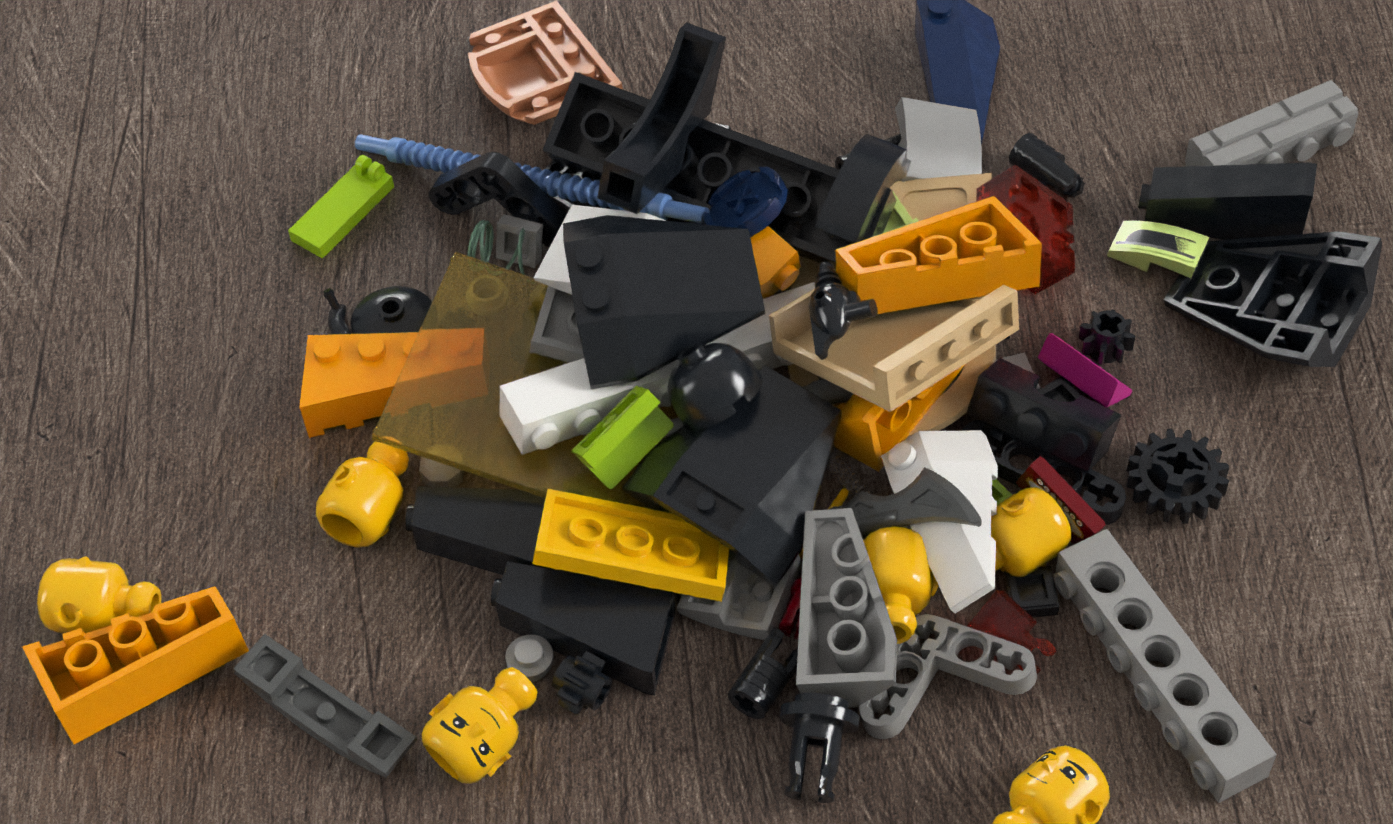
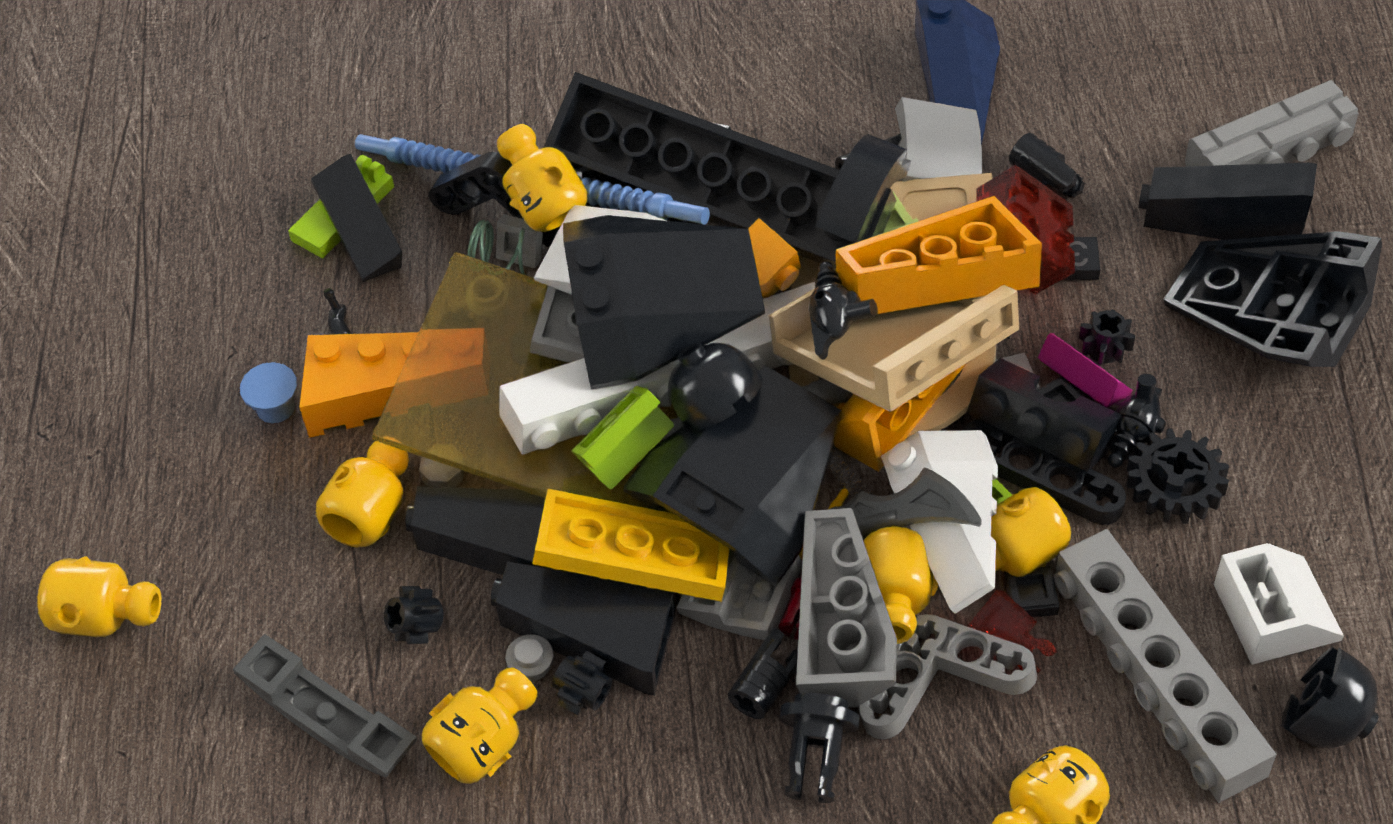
(134, 661): light orange wedge -> none
(270, 391): none -> medium blue piece
(357, 219): none -> black slope
(405, 303): black dish -> none
(413, 615): none -> black gear
(531, 60): nougat slope -> none
(540, 180): none -> yellow piece
(658, 141): black arch -> none
(748, 200): dark blue tile -> none
(1081, 517): dark red tile -> none
(1086, 259): none -> black tile
(1138, 419): none -> black piece
(1158, 243): yellowish green slope -> none
(1274, 603): none -> white slope
(1334, 703): none -> black cylinder

